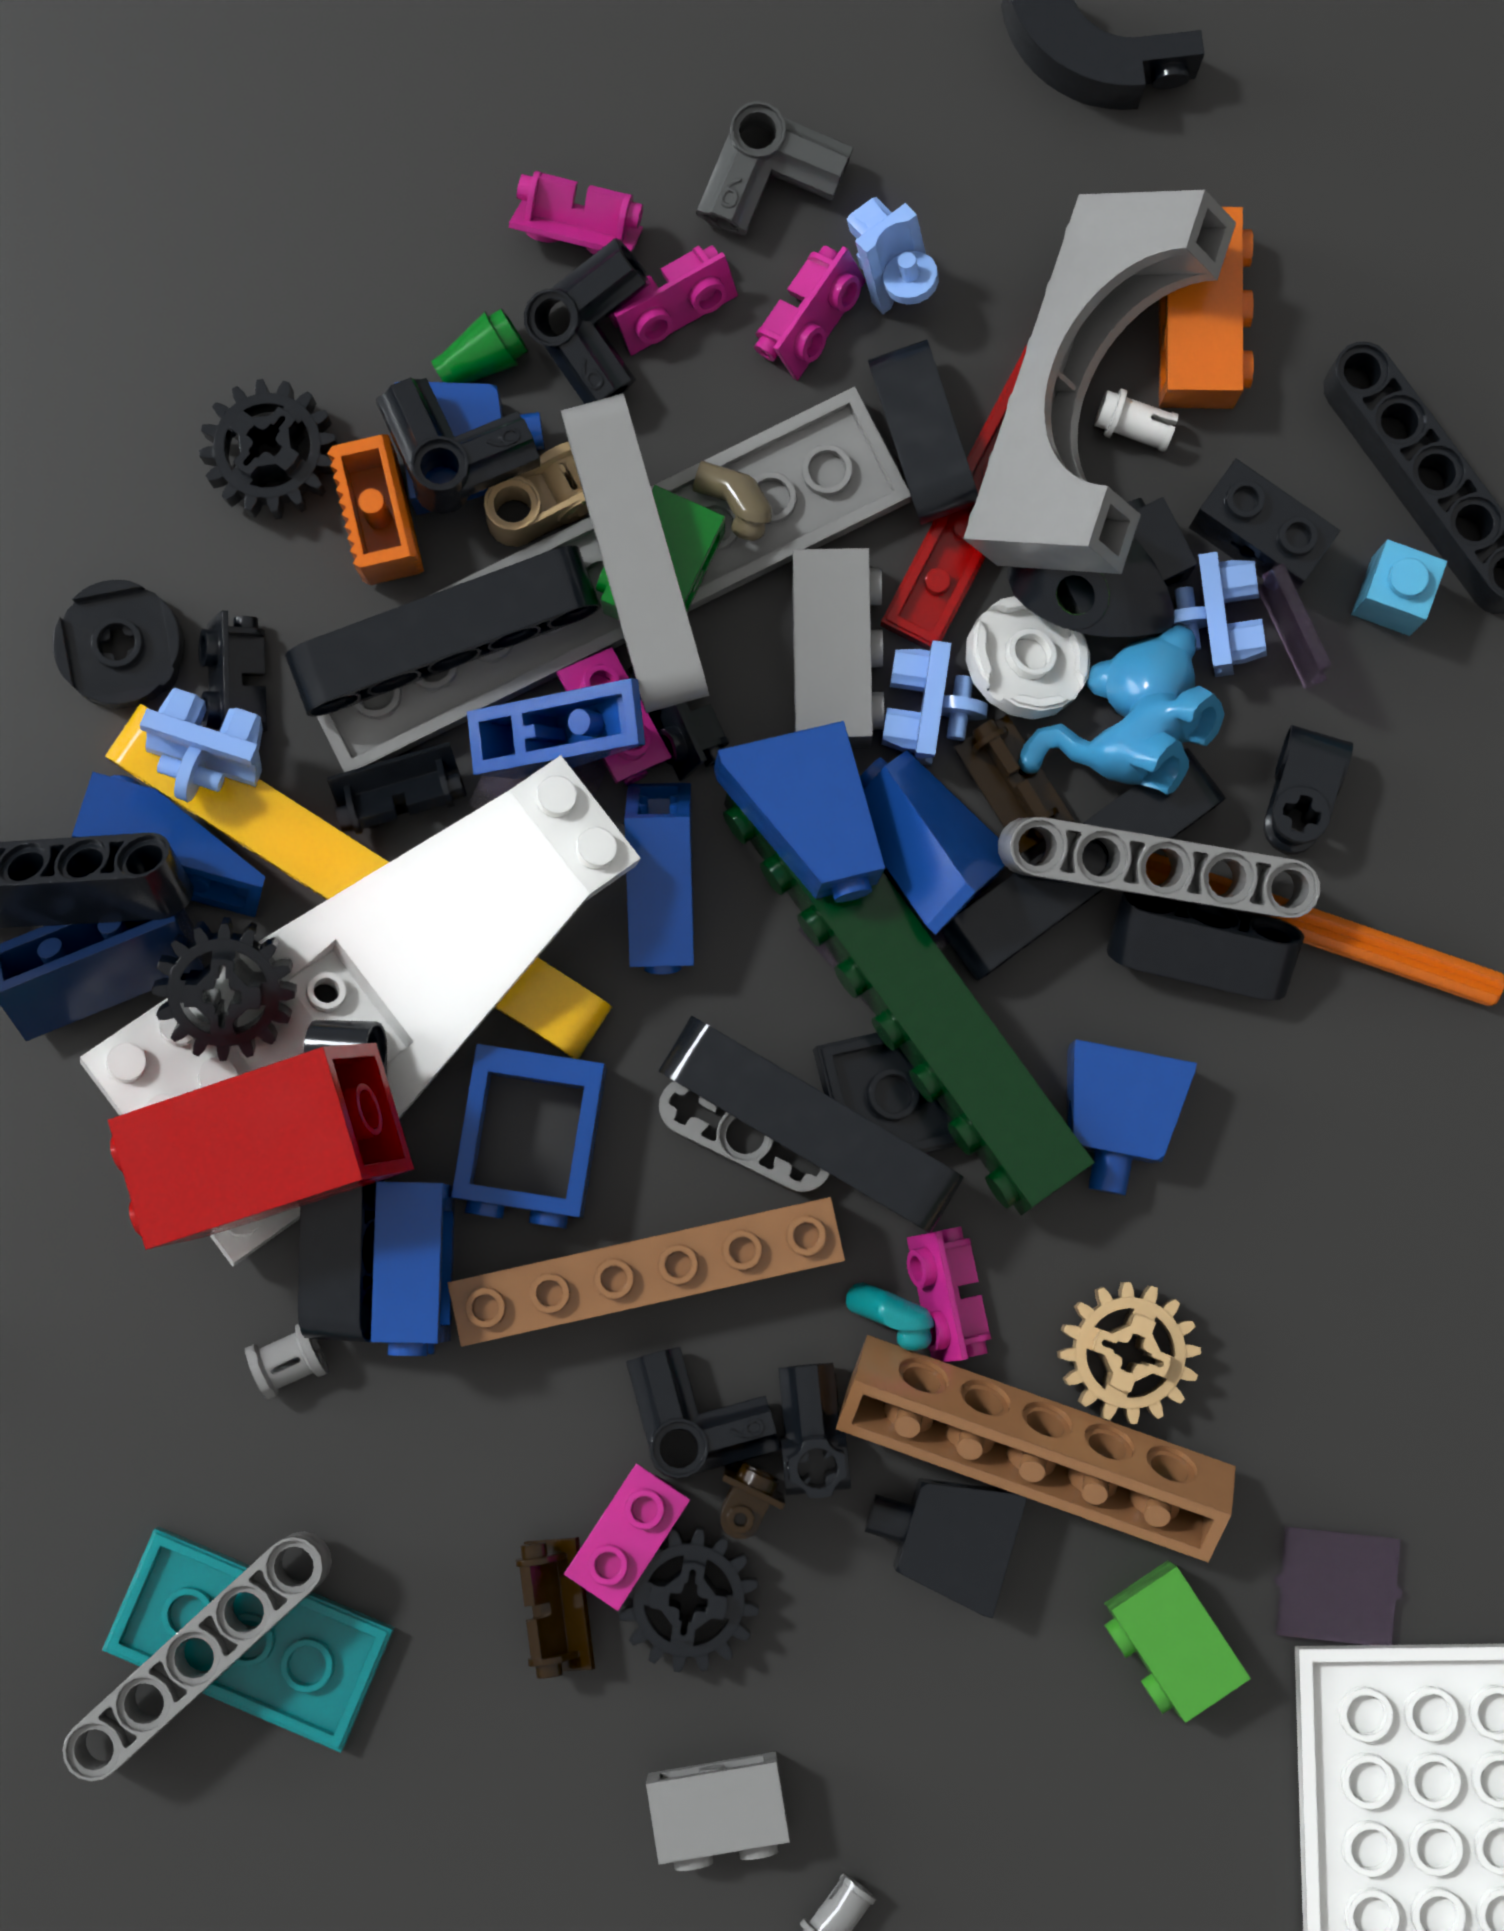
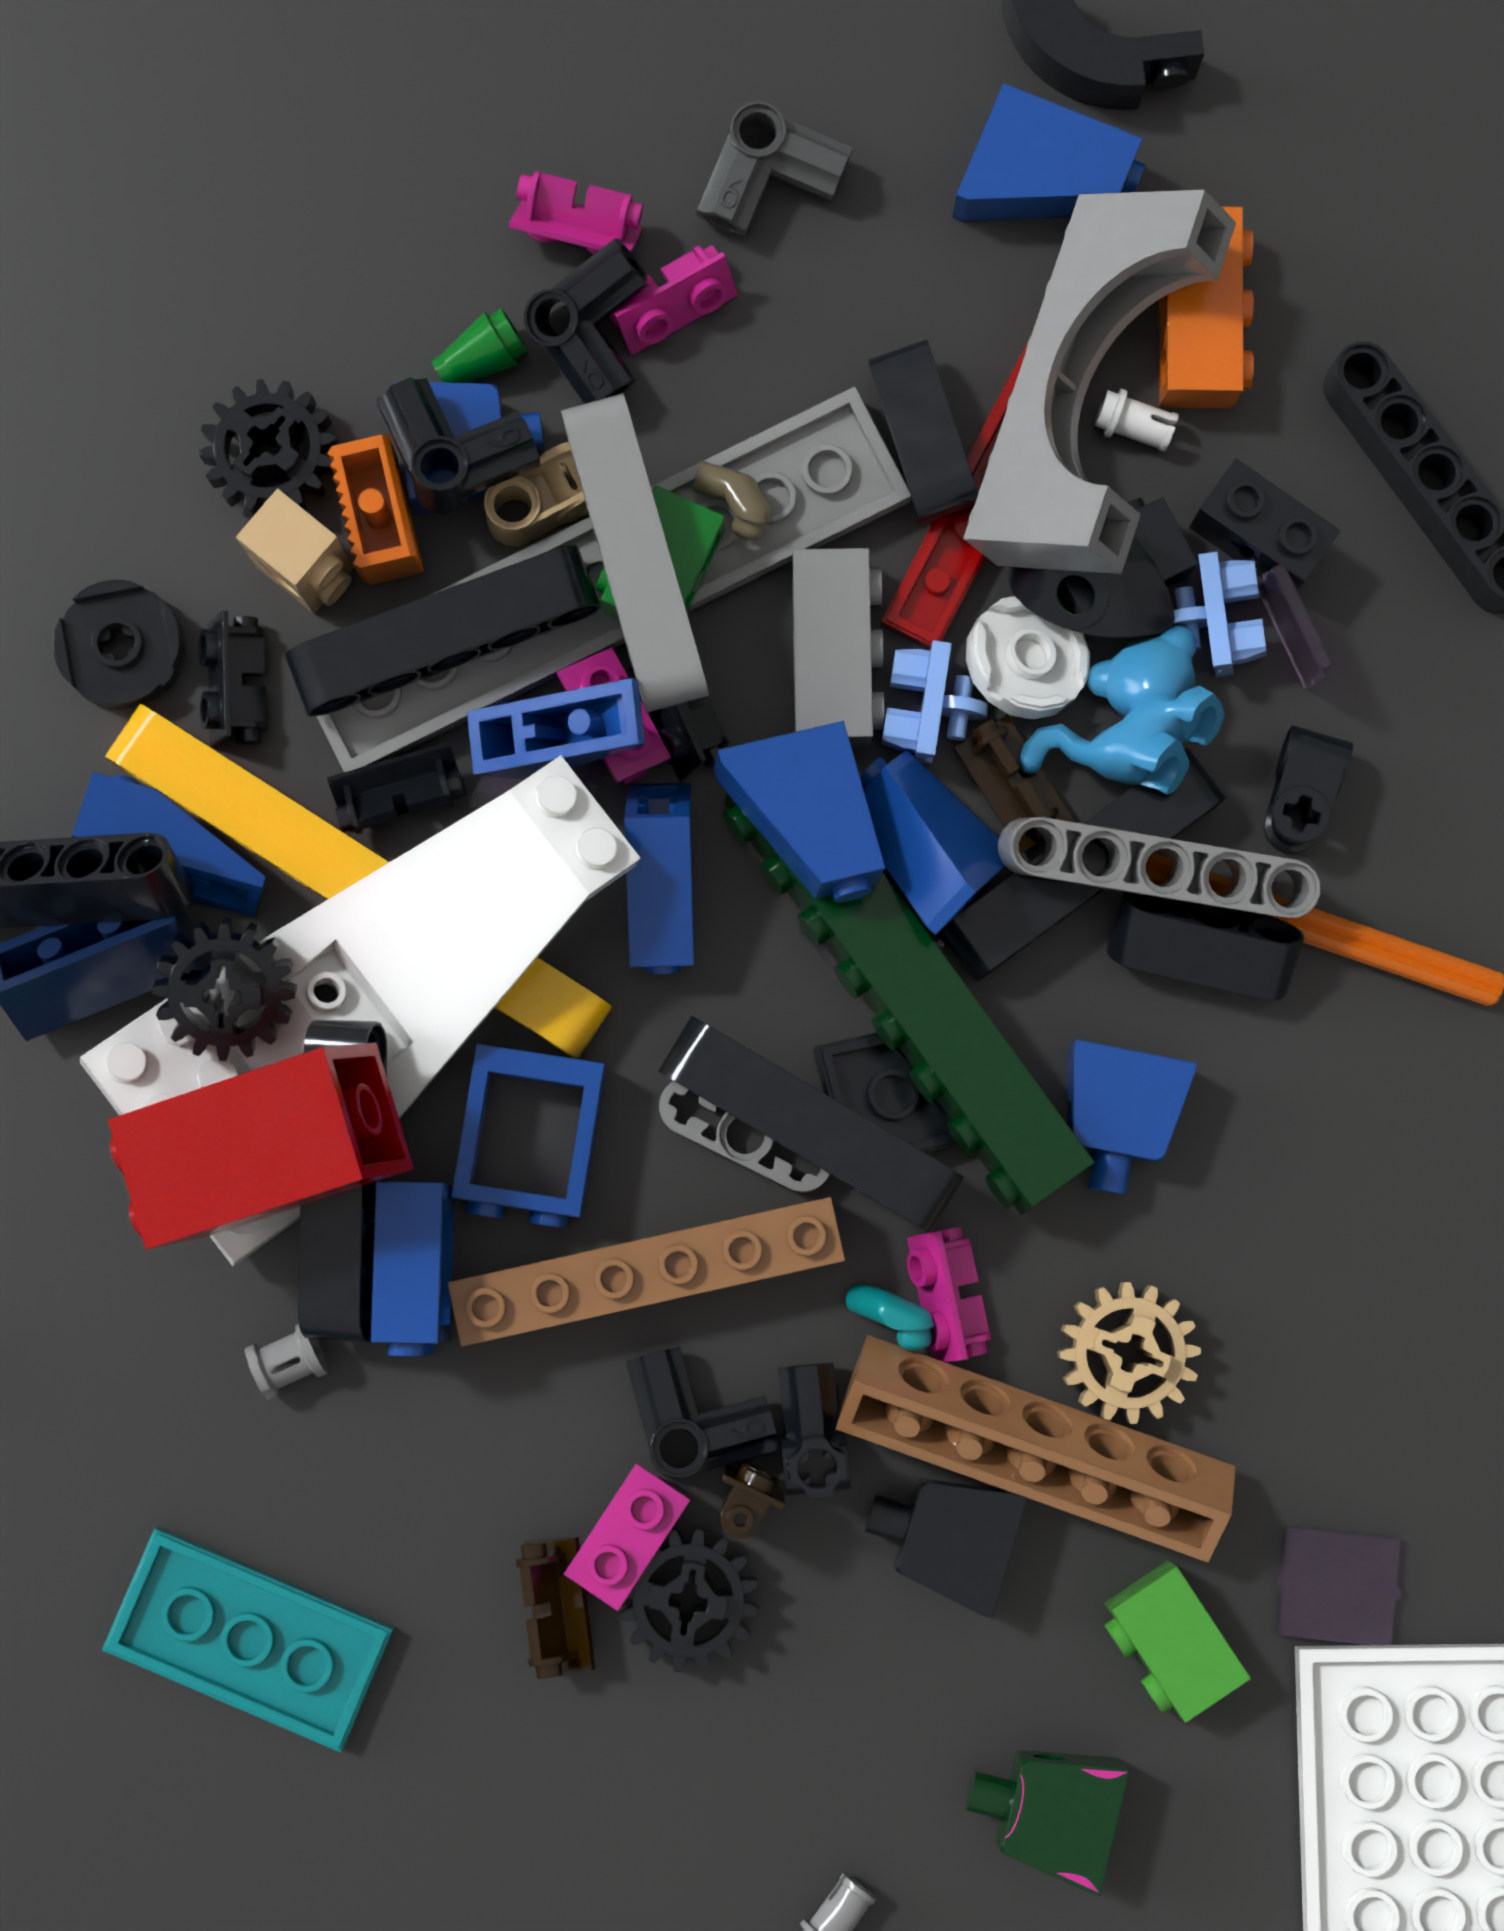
(172, 1674): light grey beam -> none
(200, 754): light blue hips -> none
(297, 552): none -> tan brick
(718, 1811): light grey brick -> none
(828, 288): dark pink hinge -> none
(892, 255): light blue hips -> none
(1040, 159): none -> blue slope
(1056, 1812): none -> dark green torso
(1399, 587): medium azure brick -> none

